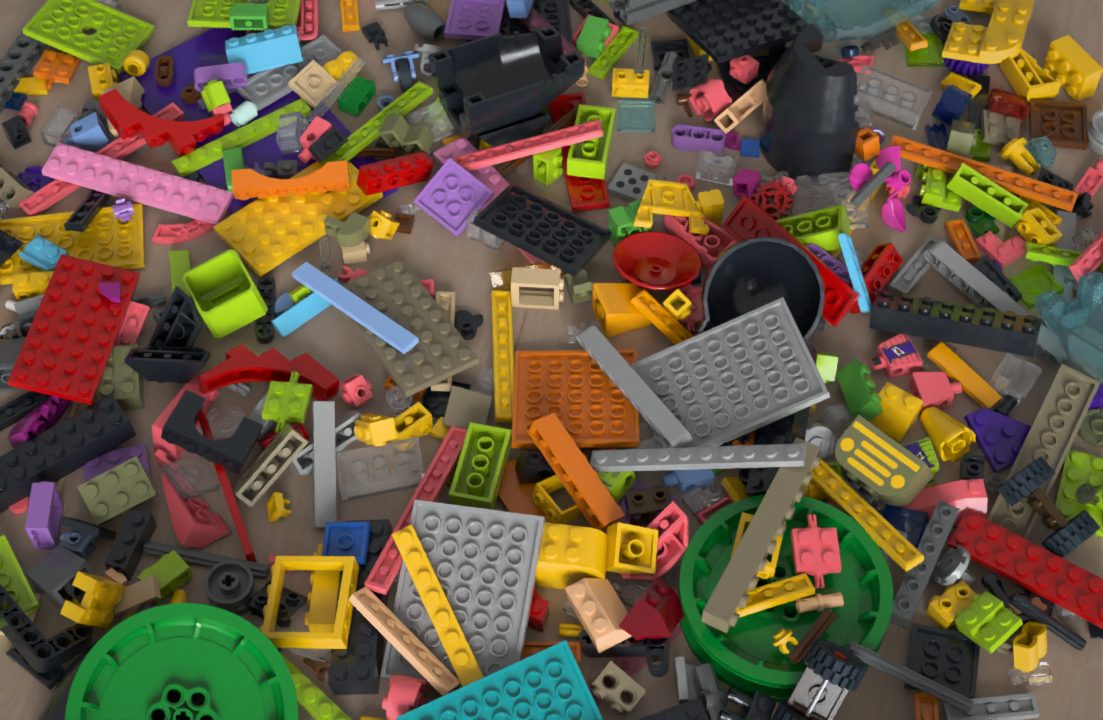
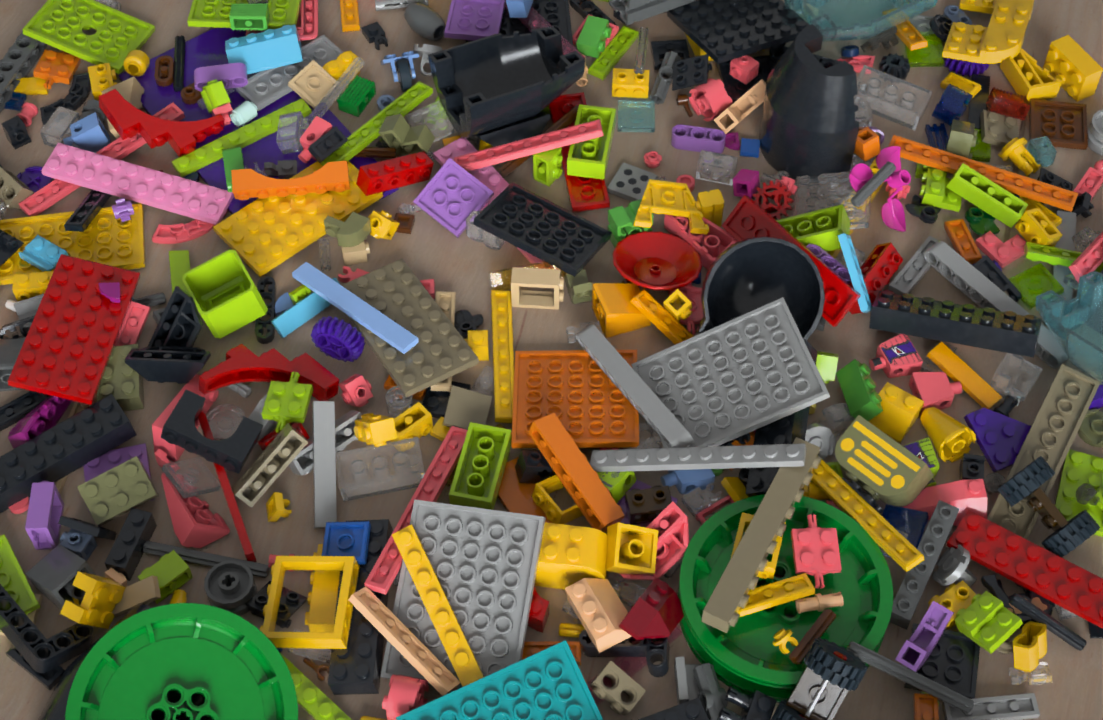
(77, 95): none -> black tile
(179, 62): none -> black axle
(338, 339): none -> dark purple gear
(479, 343): none -> yellow brick
(895, 65): none -> black gear
(926, 636): none -> medium lavender arch

